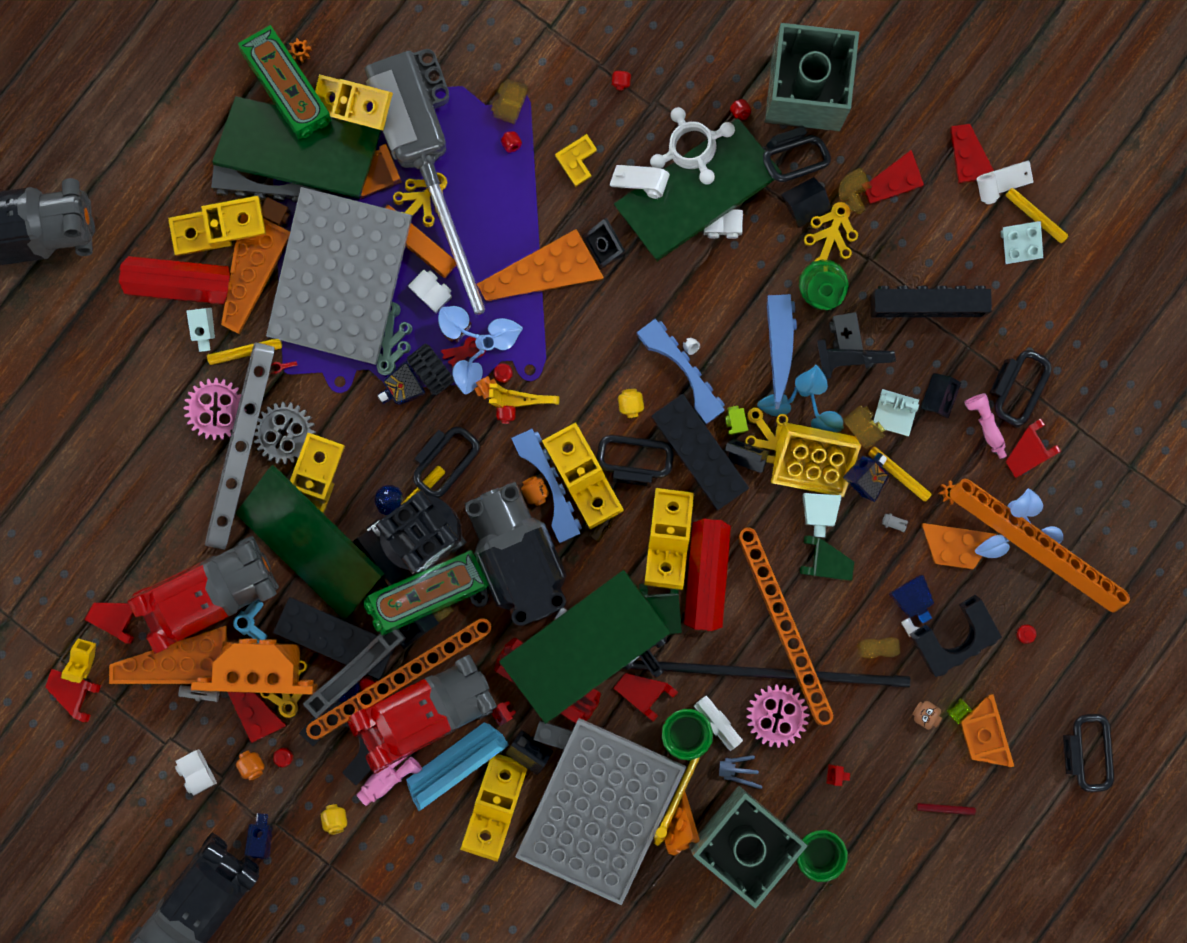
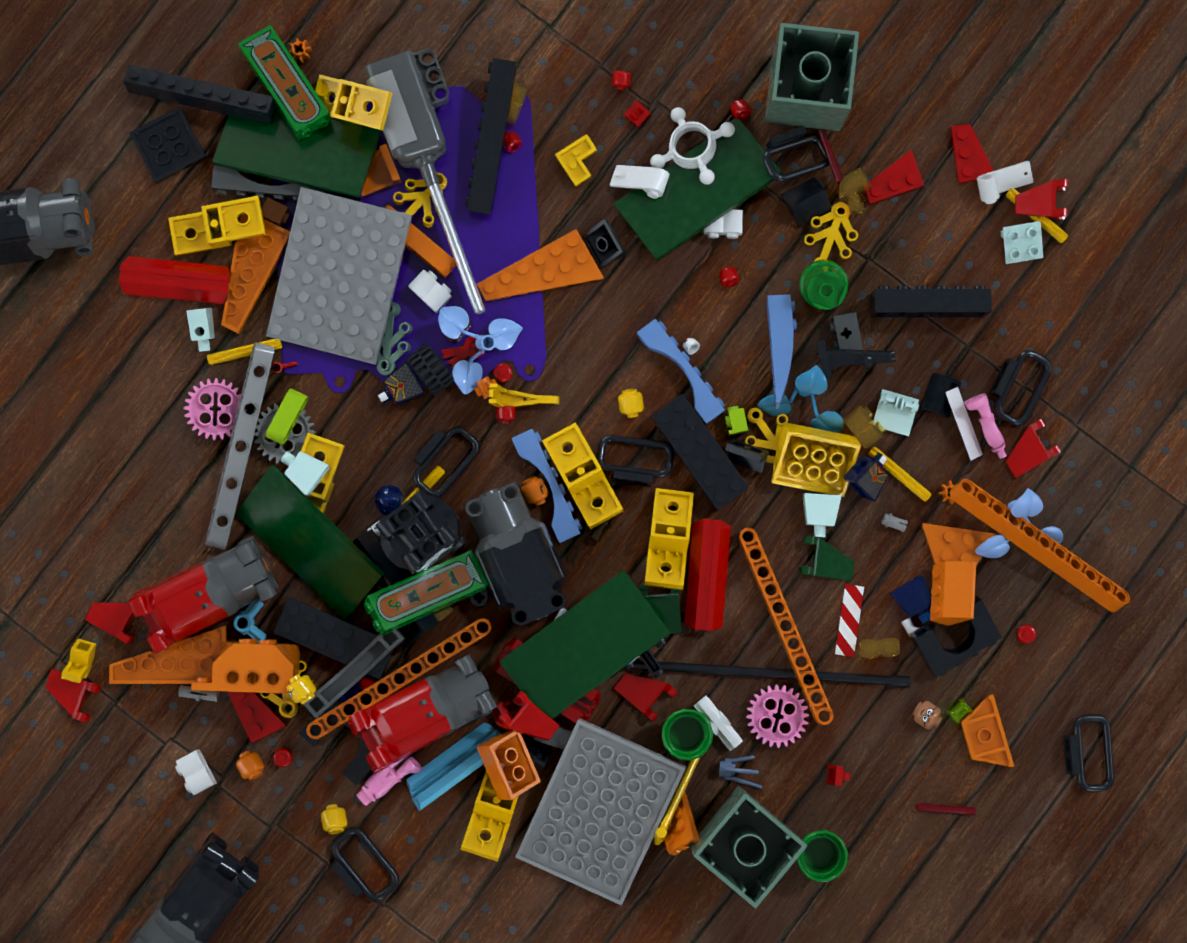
(167, 145): none -> black plate
(200, 94): none -> black brick
(256, 846): clear blue torso -> none
(286, 416): none -> lime beam
(301, 688): none -> yellow head
(304, 471): none -> light aqua torso
(351, 877): none -> black bar
(492, 136): none -> black brick
(508, 765): none -> orange slope
(529, 719): none -> red flag
(637, 114): none -> red tile
(729, 277): none -> red piece
(830, 156): none -> dark red bar
(849, 620): none -> sticker
(953, 592): none -> orange slope
(964, 423): none -> white sticker
(1042, 201): none -> red flag

